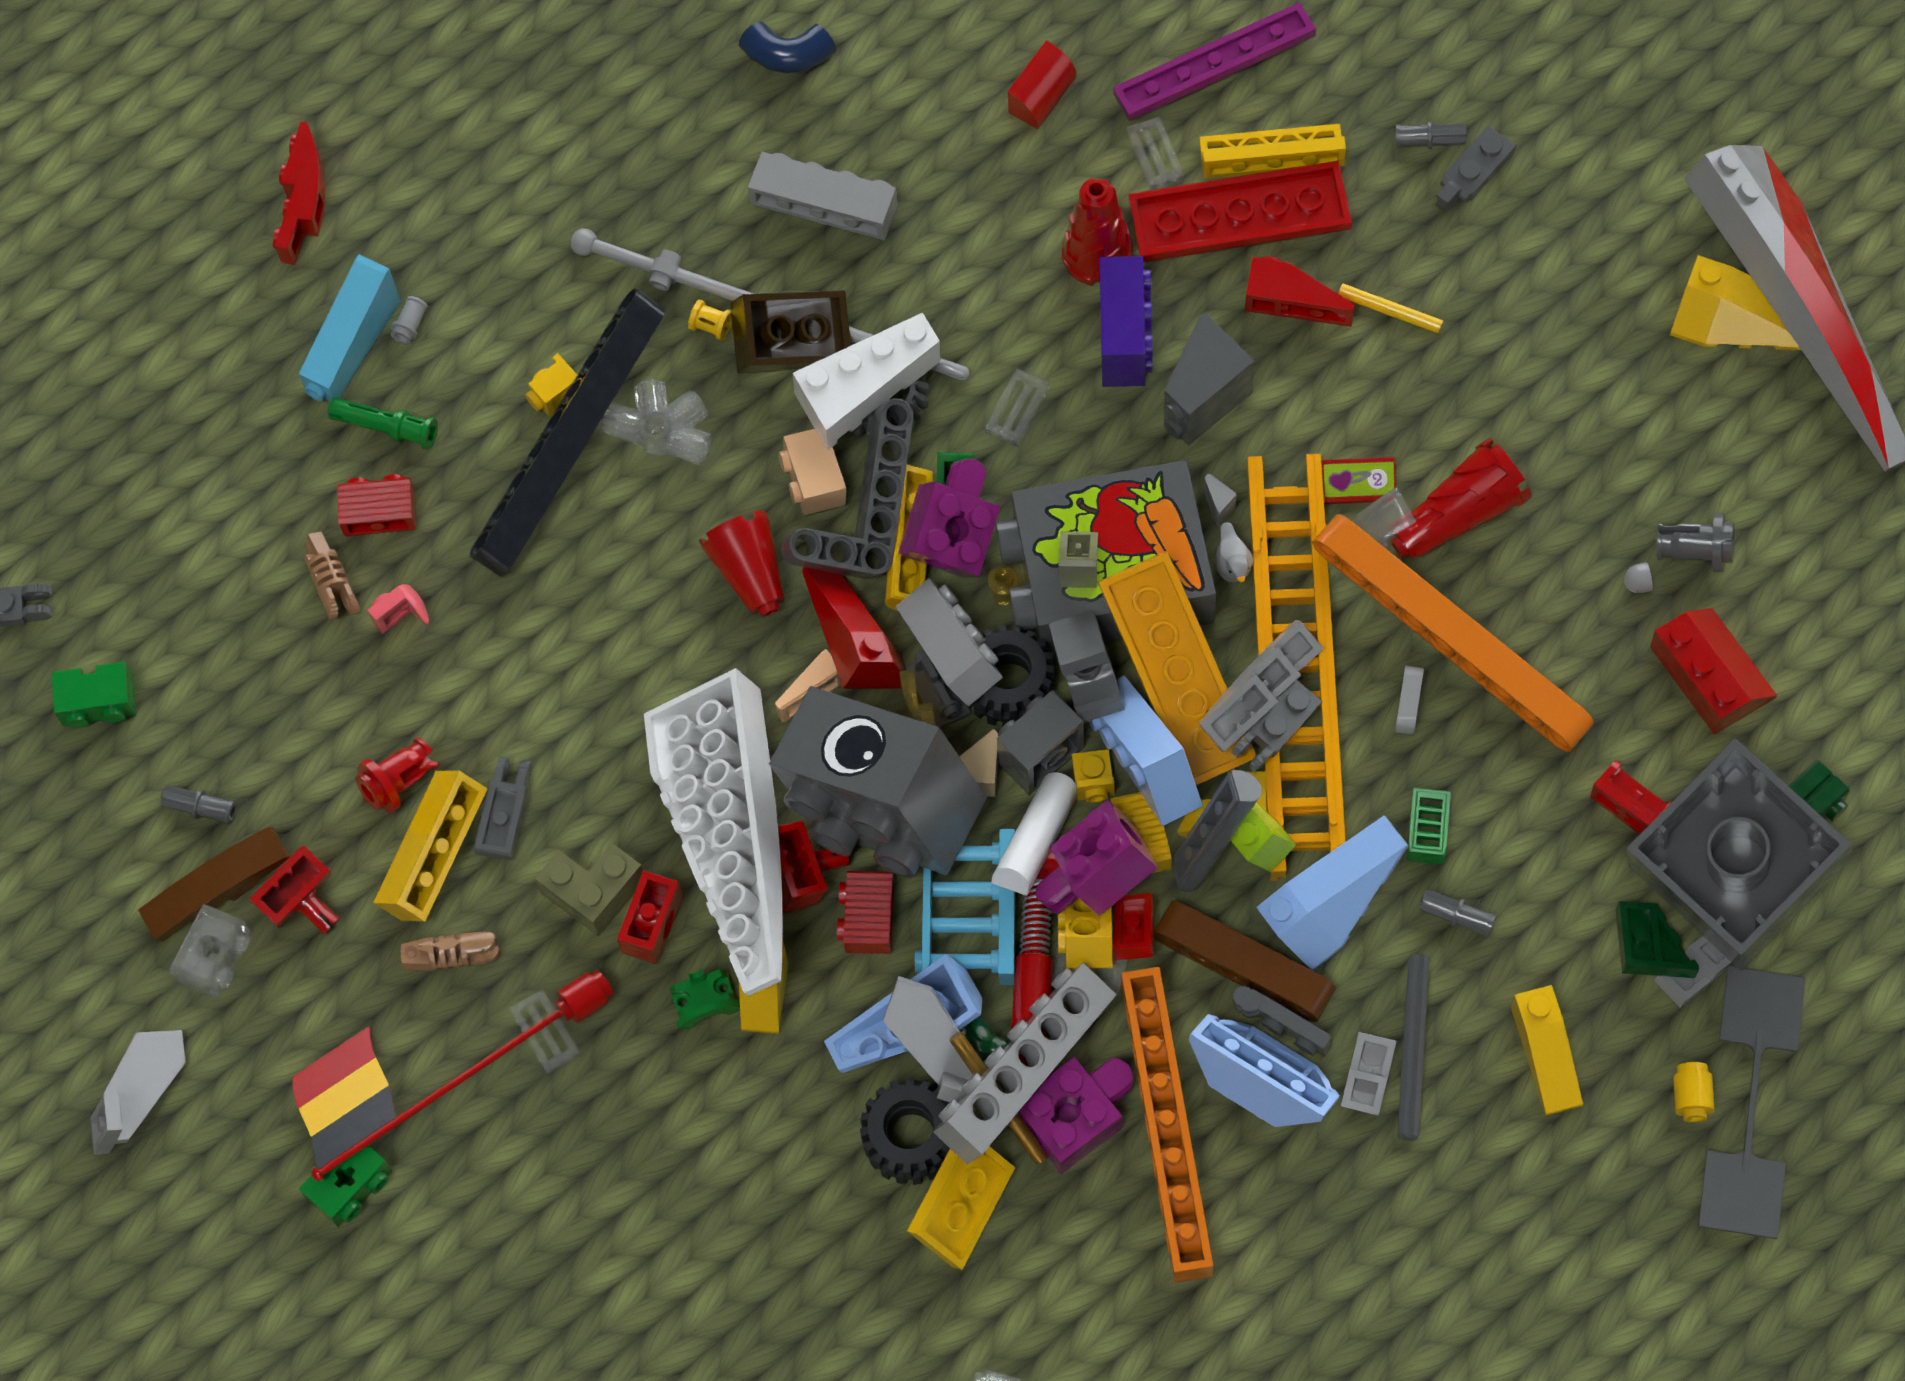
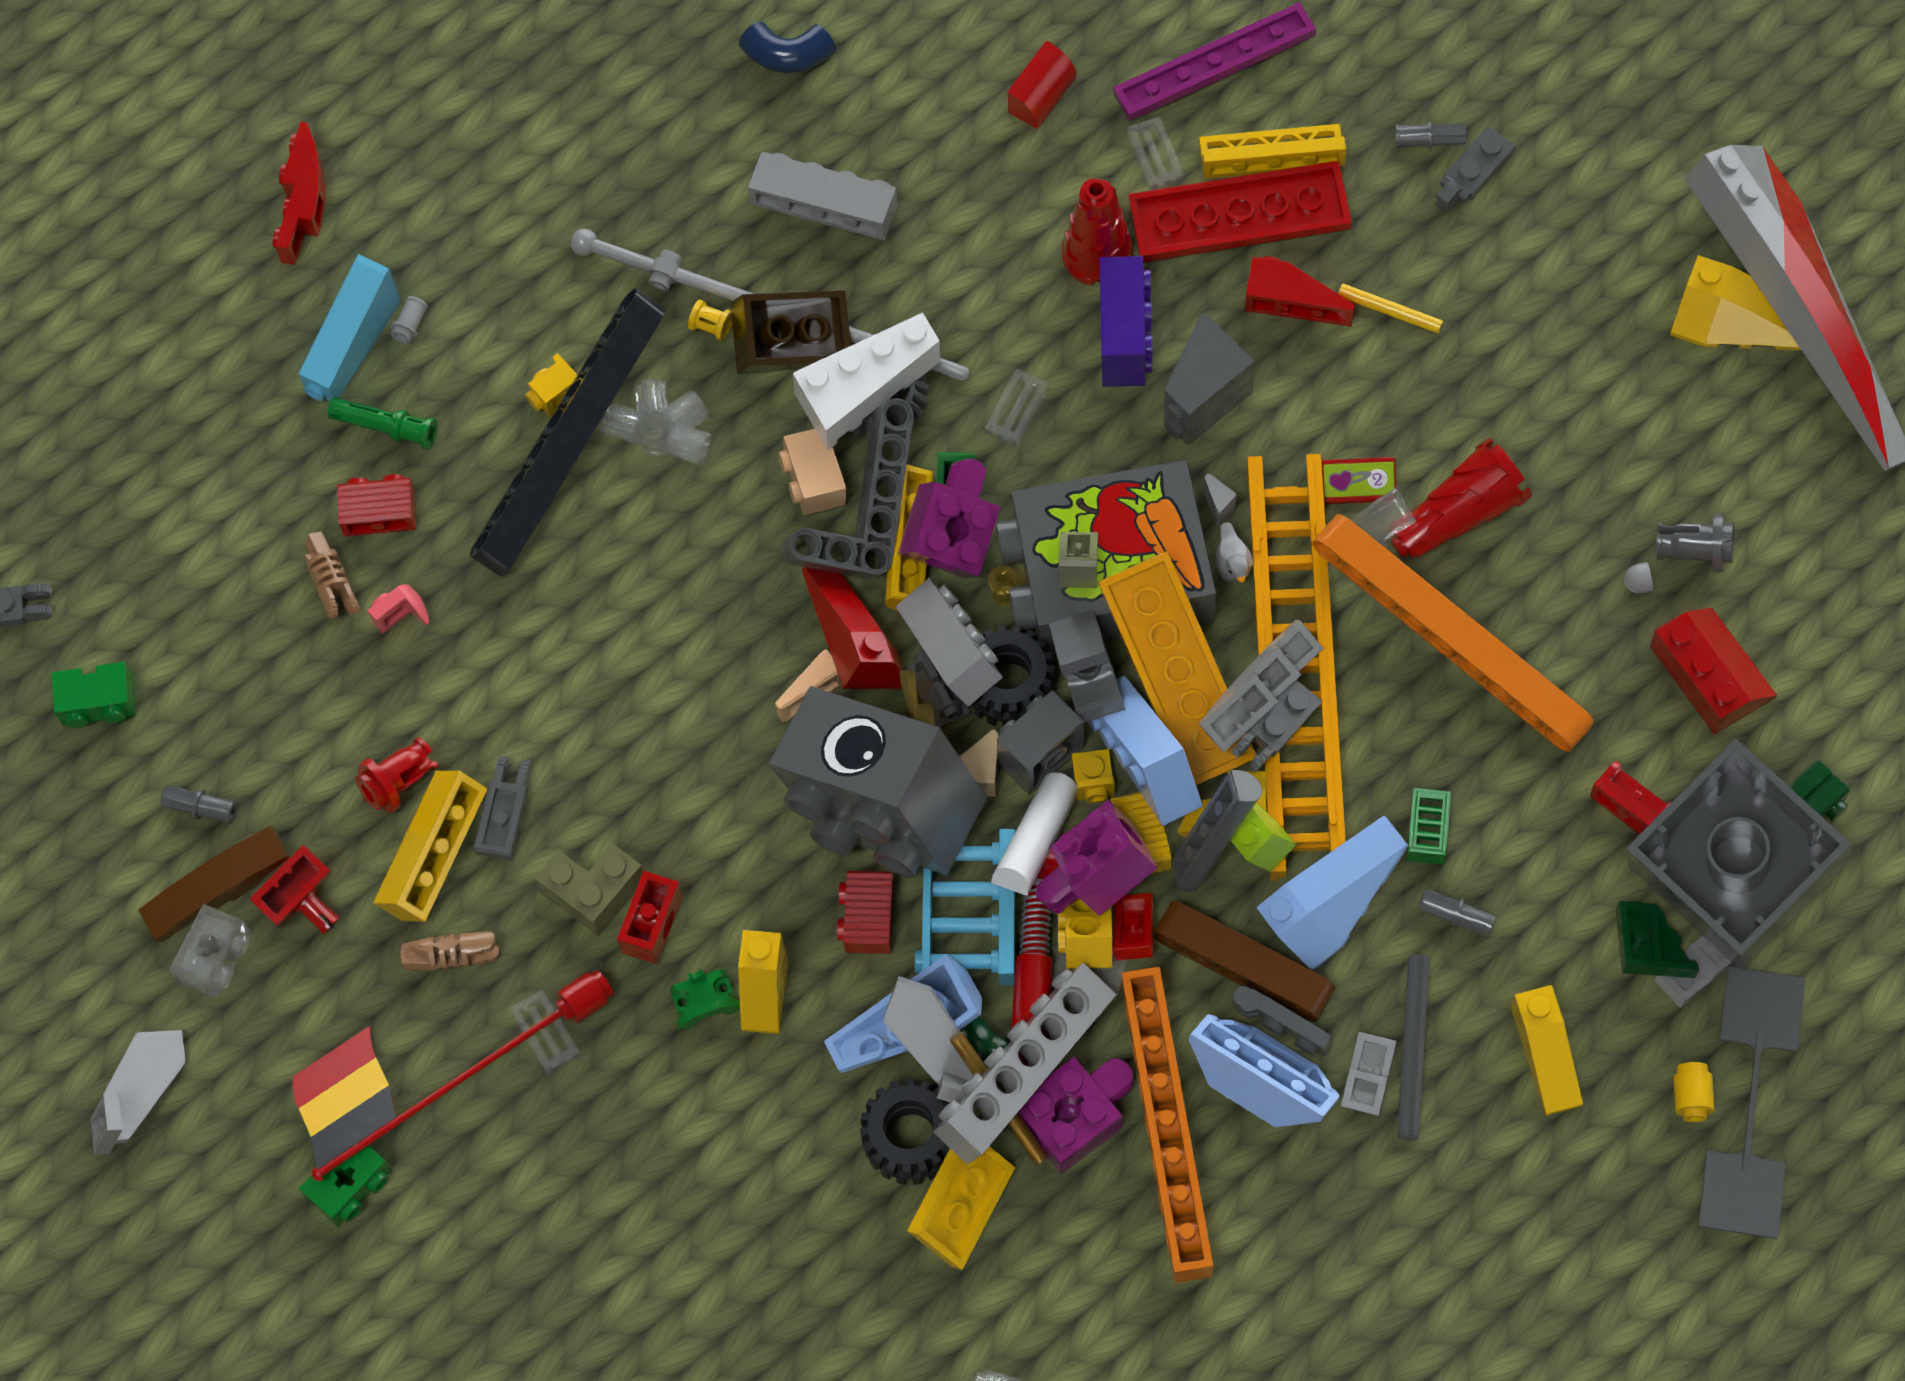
(719, 788): white wedge -> none
(747, 561): red cone -> none
(803, 867): red brick -> none
(1409, 700): light grey beam -> none

